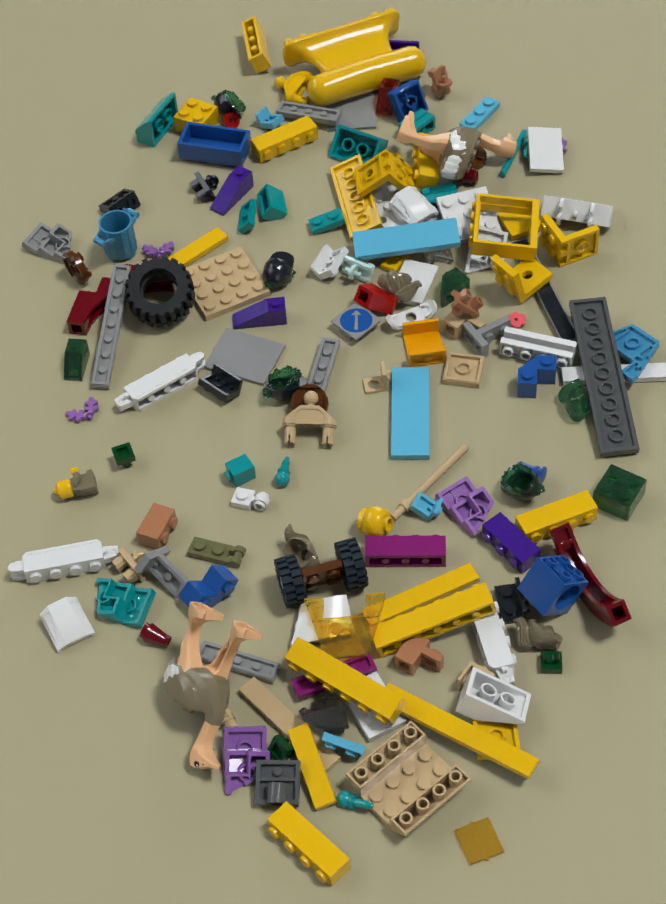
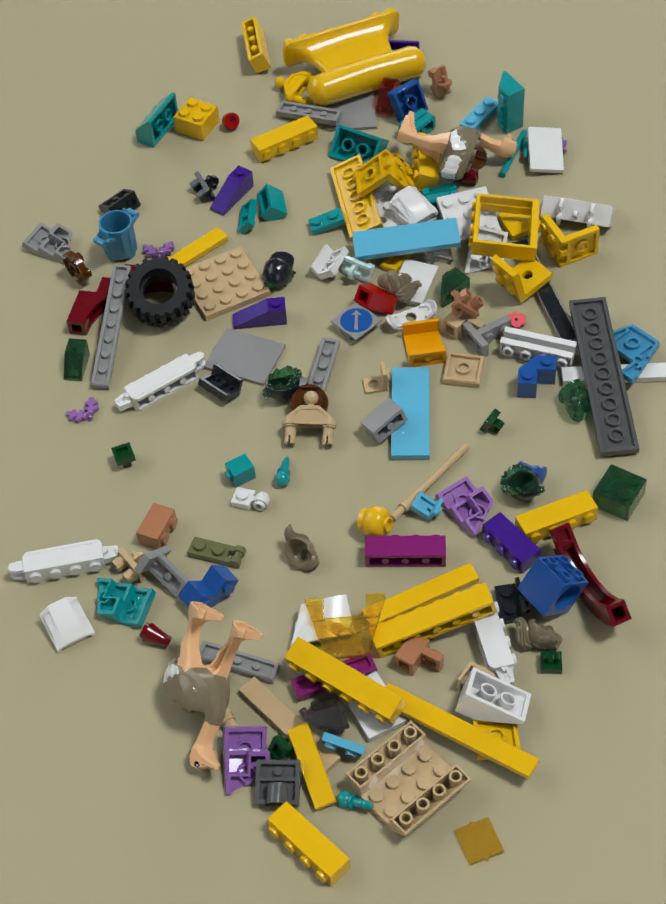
(79, 485): dark tan piece -> none
(214, 144): blue piece -> none
(228, 103): hair -> none
(267, 120): medium azure bracket -> none
(348, 567): black plate -> none
(384, 420): none -> light grey brick
(492, 422): none -> dark green tile
(510, 104): none -> teal slope

